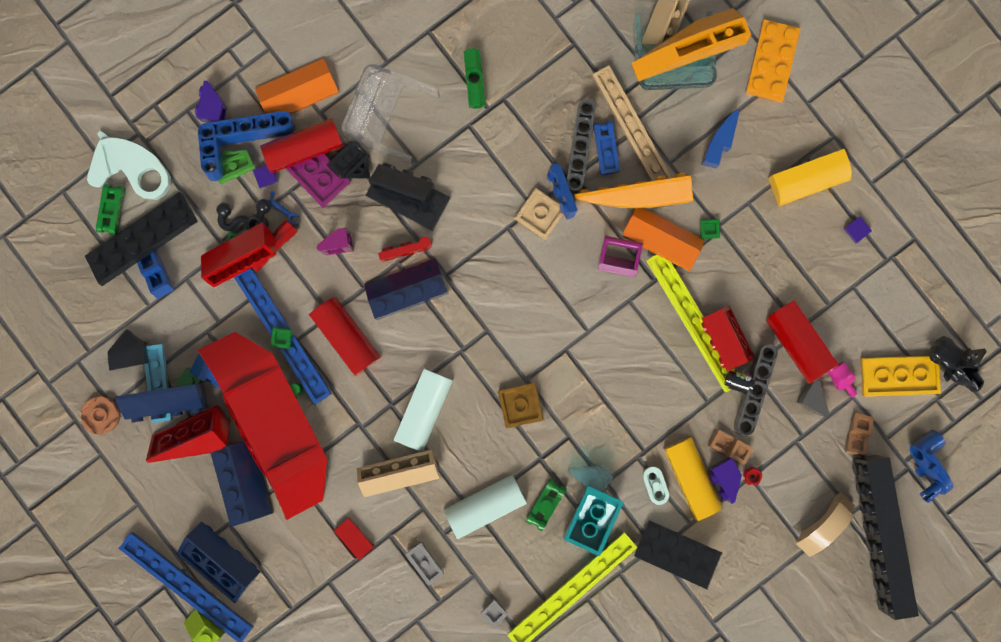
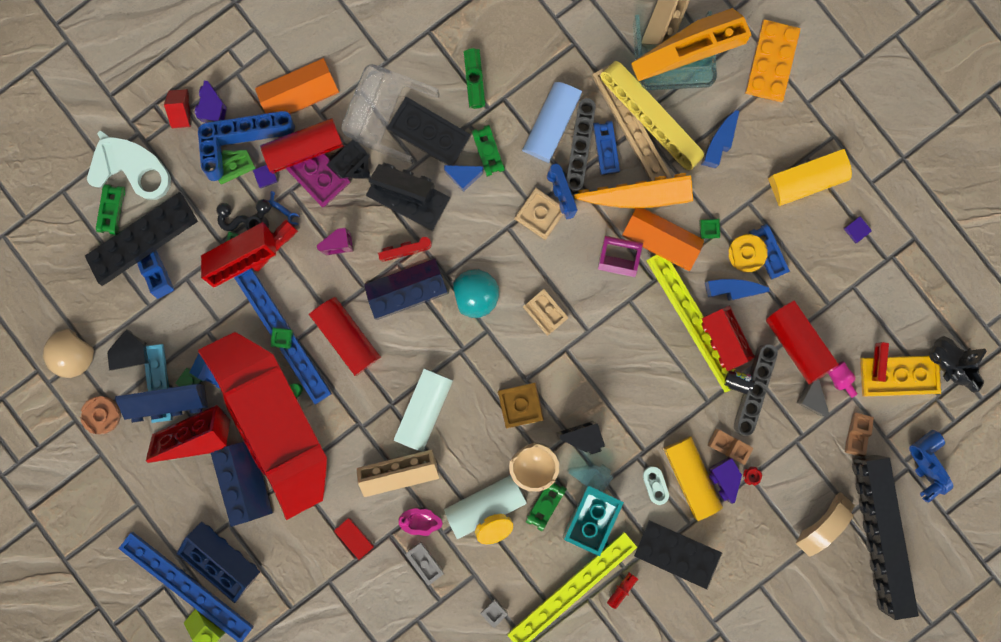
(67, 354): none -> tan cylinder
(178, 108): none -> red slope
(419, 522): none -> dark pink arm
(429, 132): none -> black plate
(463, 175): none -> blue slope
(476, 293): none -> teal cylinder
(488, 150): none -> green plate
(494, 529): none -> yellow tile
(534, 467): none -> tan cylinder
(545, 312): none -> tan plate
(552, 121): none -> light blue brick
(584, 437): none -> black slope
(622, 590): none -> red axle
(652, 115): none -> light yellow beam
(734, 288): none -> blue slope
(748, 253): none -> yellow tile
(775, 262): none -> blue plate
(880, 362): none -> red tile

